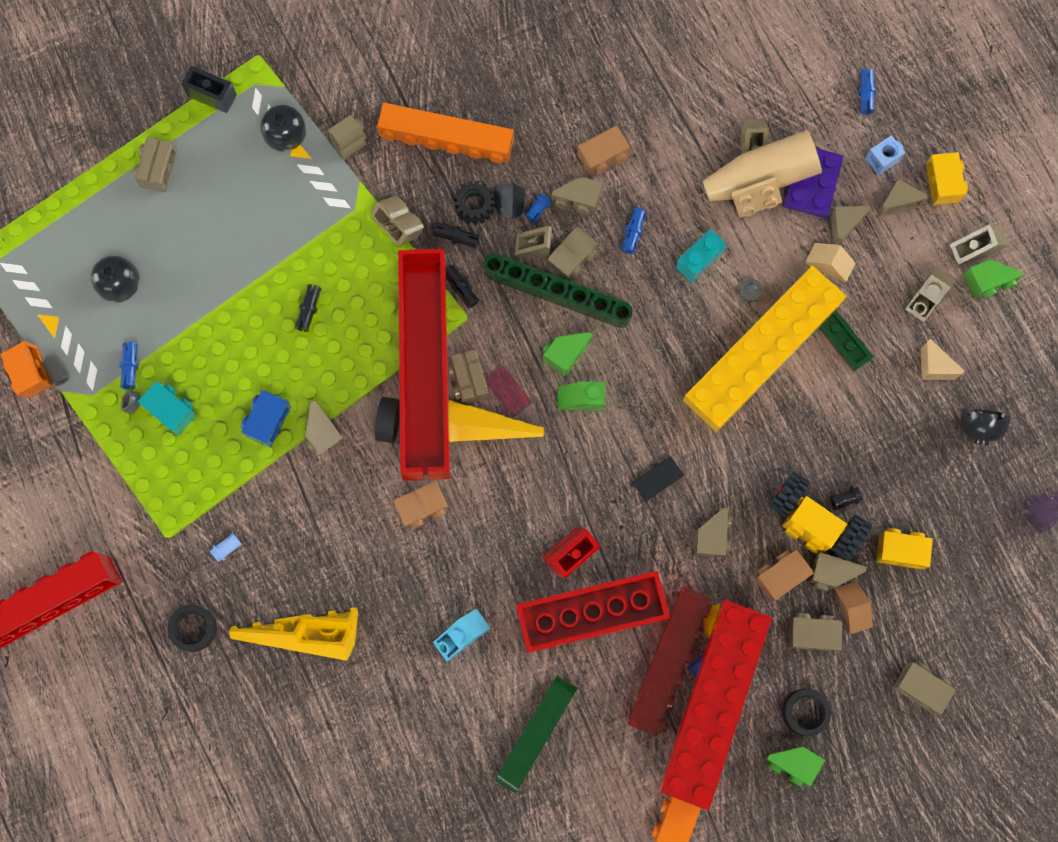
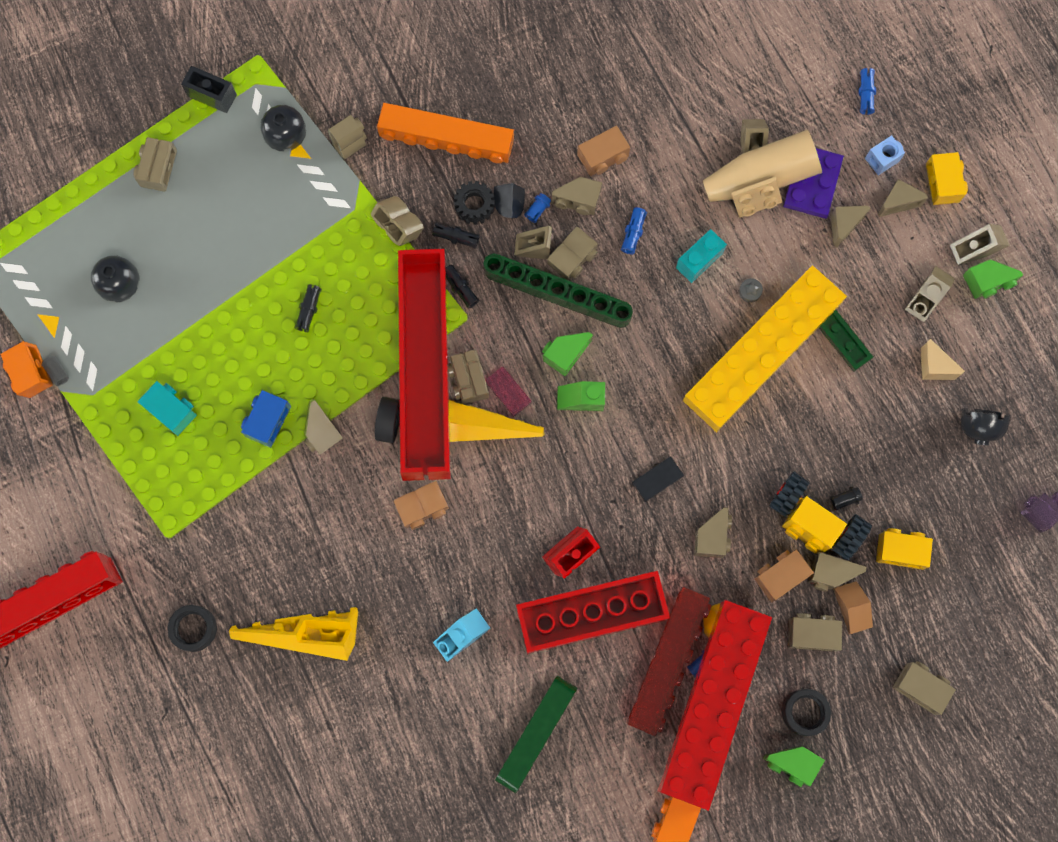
(129, 365): blue pin -> none
(130, 402): dark grey tile -> none
(225, 547): light blue pin -> none
(831, 260): tan slope -> none

